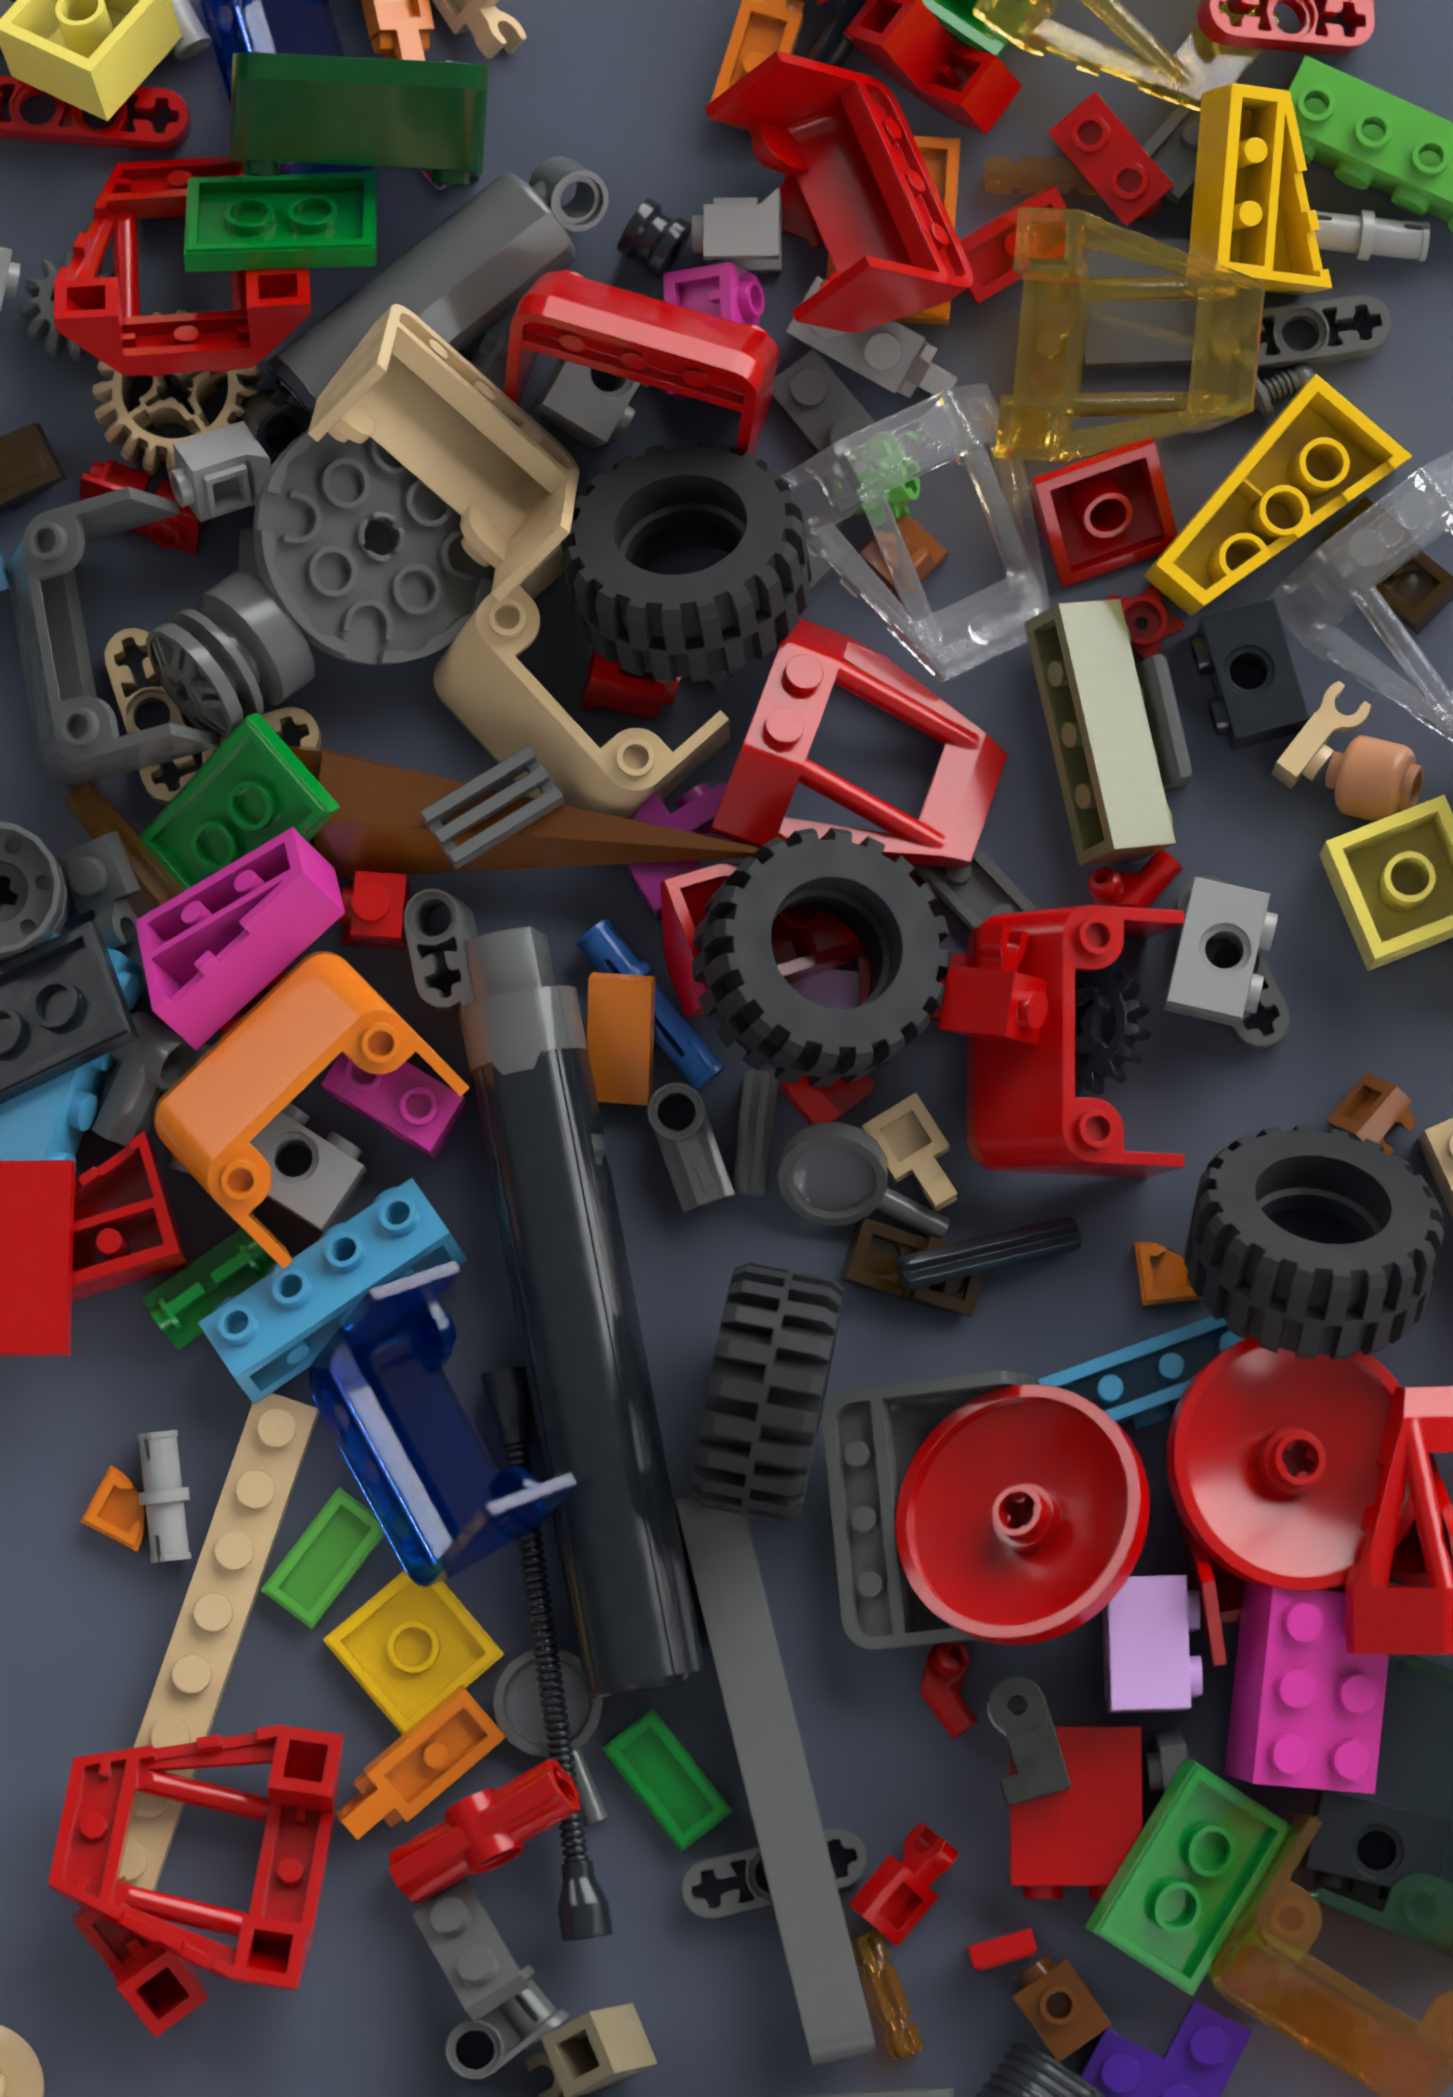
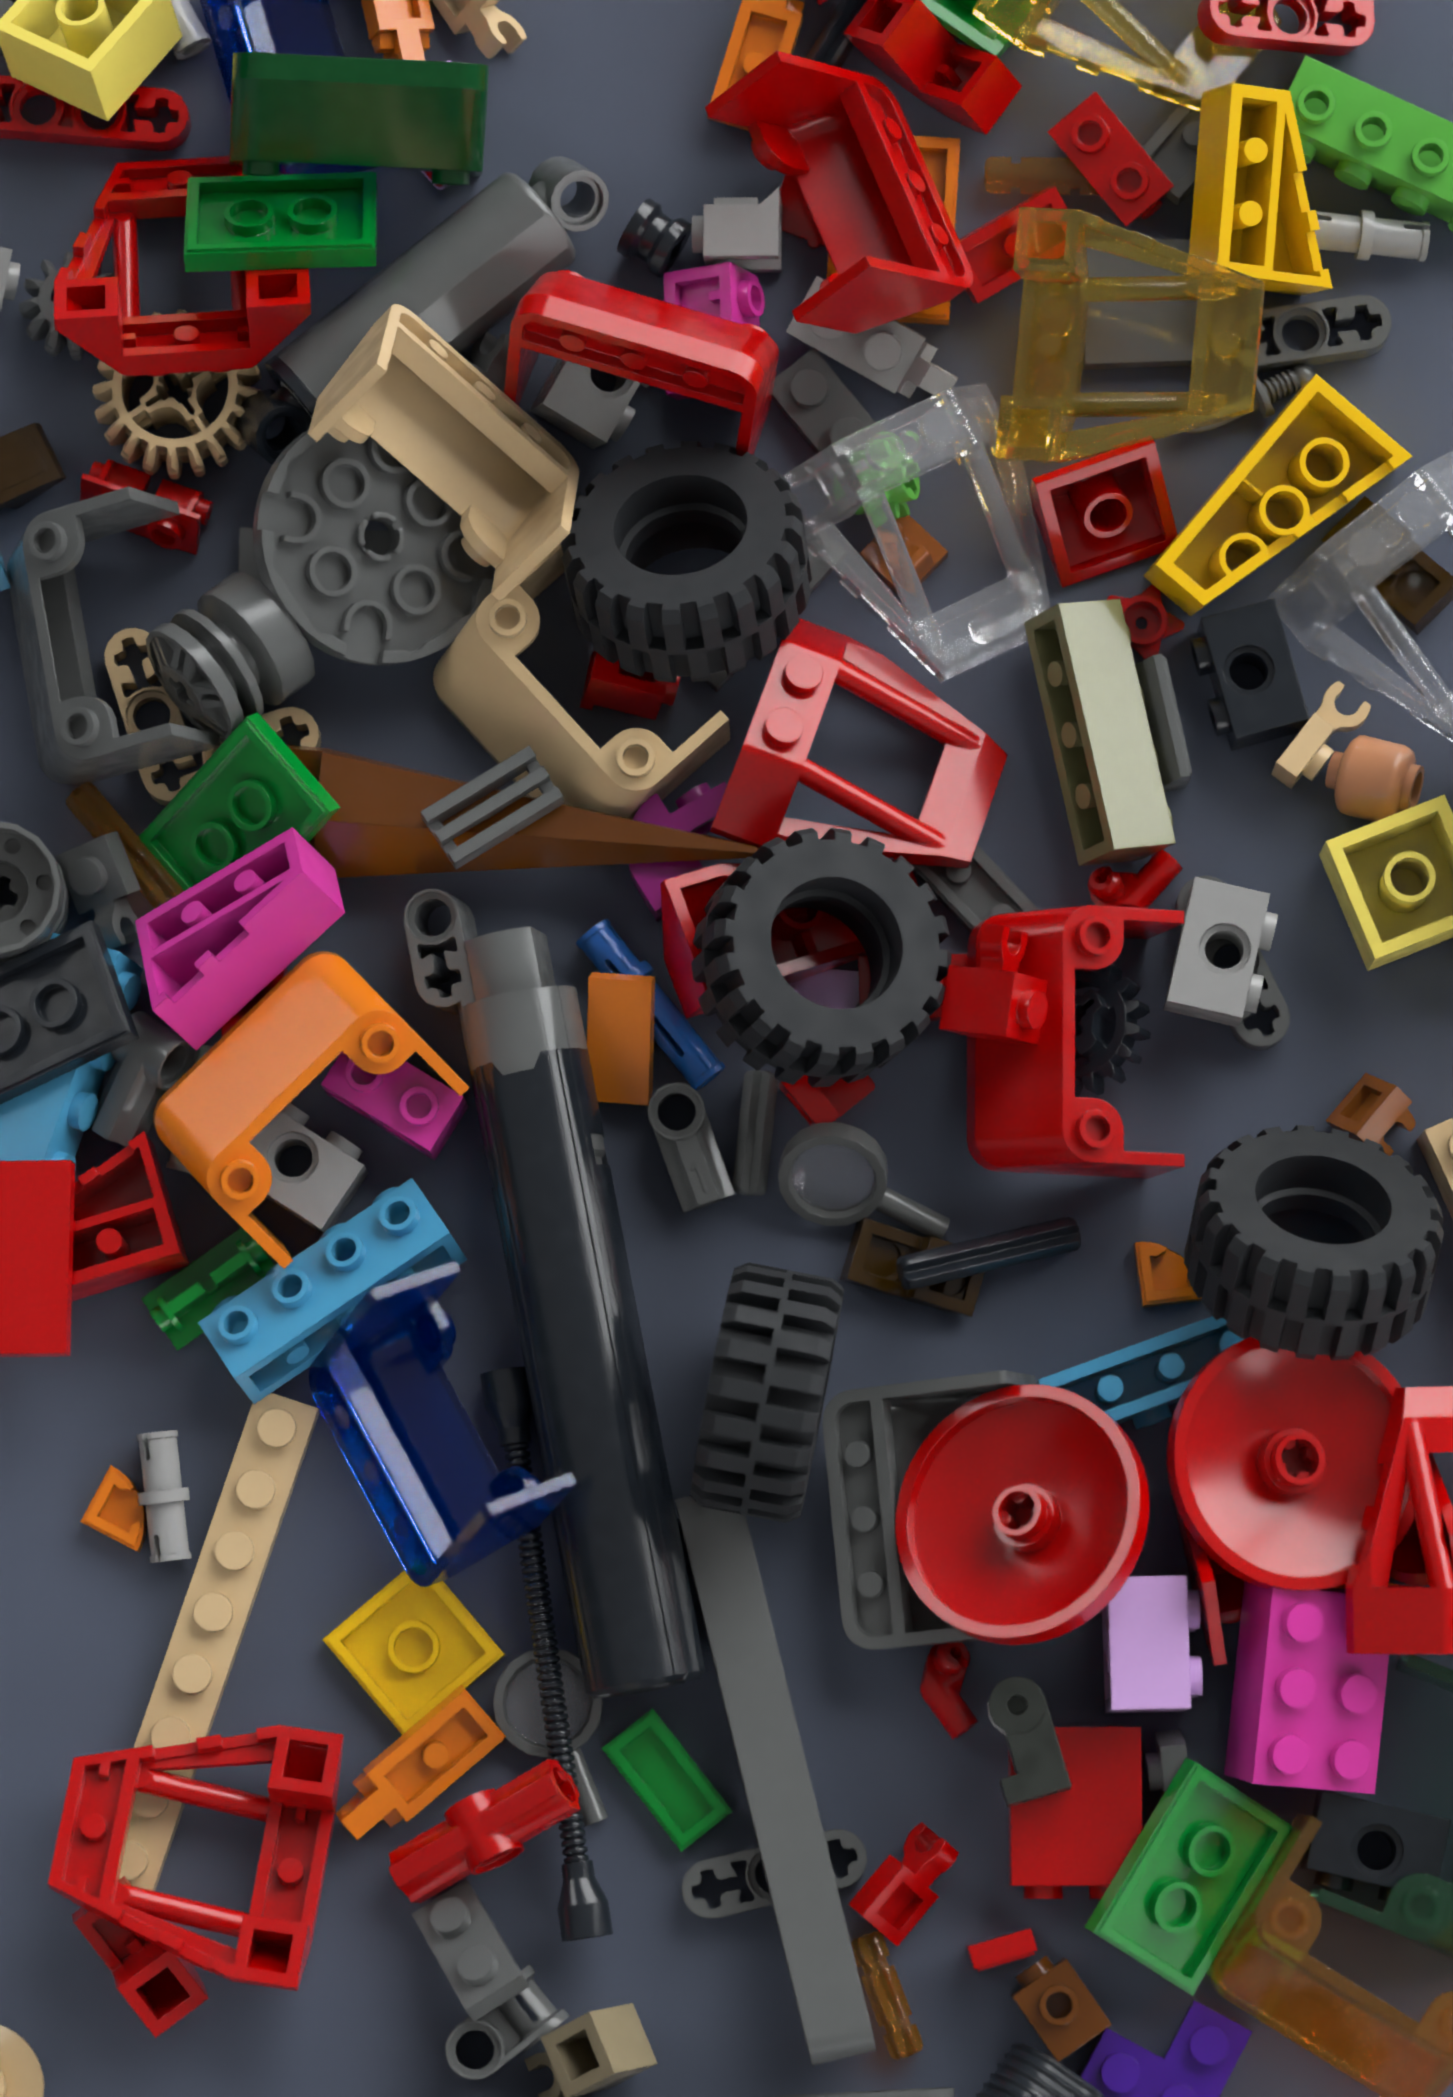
(219, 471): light grey window -> none
(325, 1558): bright green tile -> none
(375, 910): red brick -> none
(912, 1146): tan plate -> none

